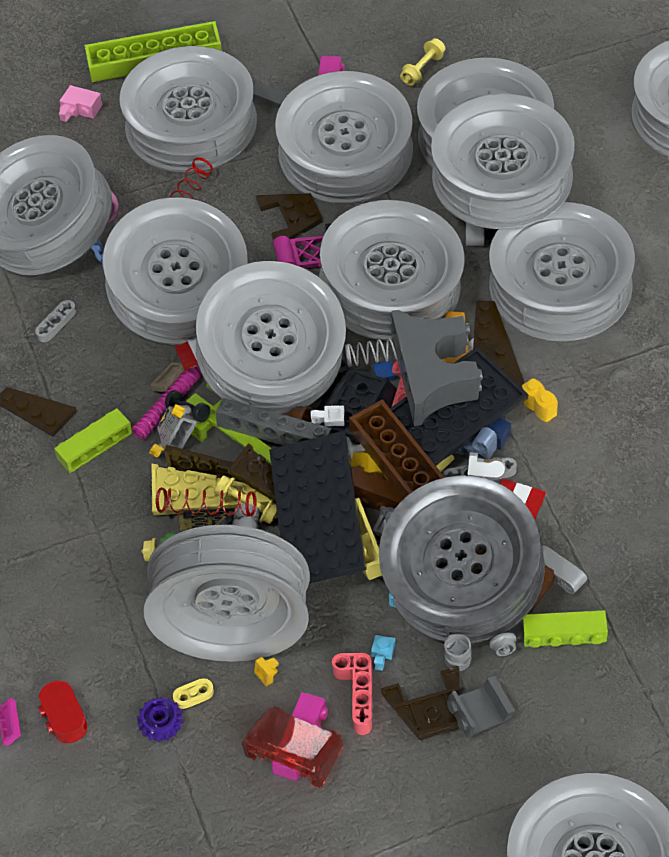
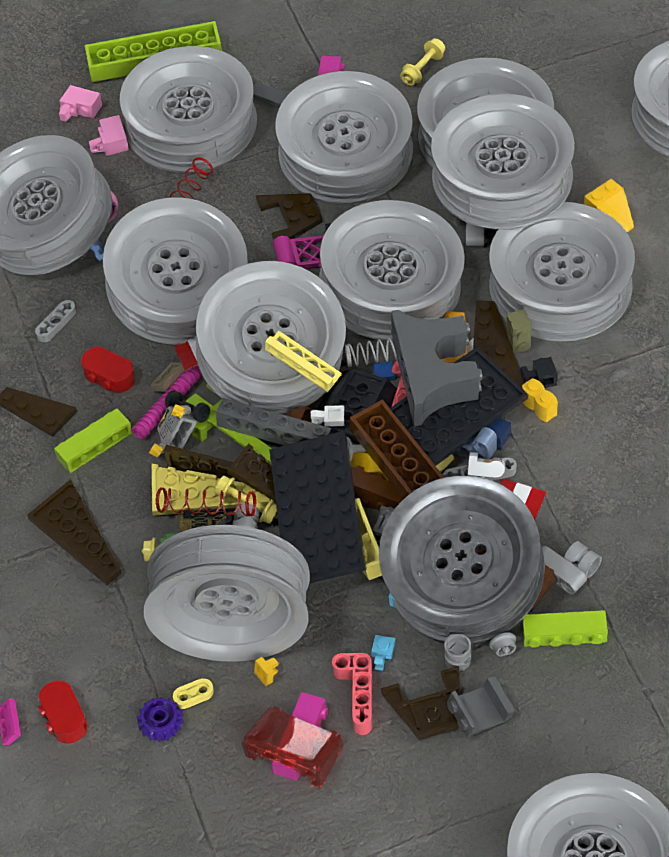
(72, 528): none -> dark brown wing
(108, 369): none -> red brick
(112, 137): none -> bright pink hinge
(300, 363): none -> light yellow fence
(519, 331): none -> olive brick
(543, 371): none -> black brick
(583, 559): none -> light grey wheel
(611, 200): none -> yellow slope

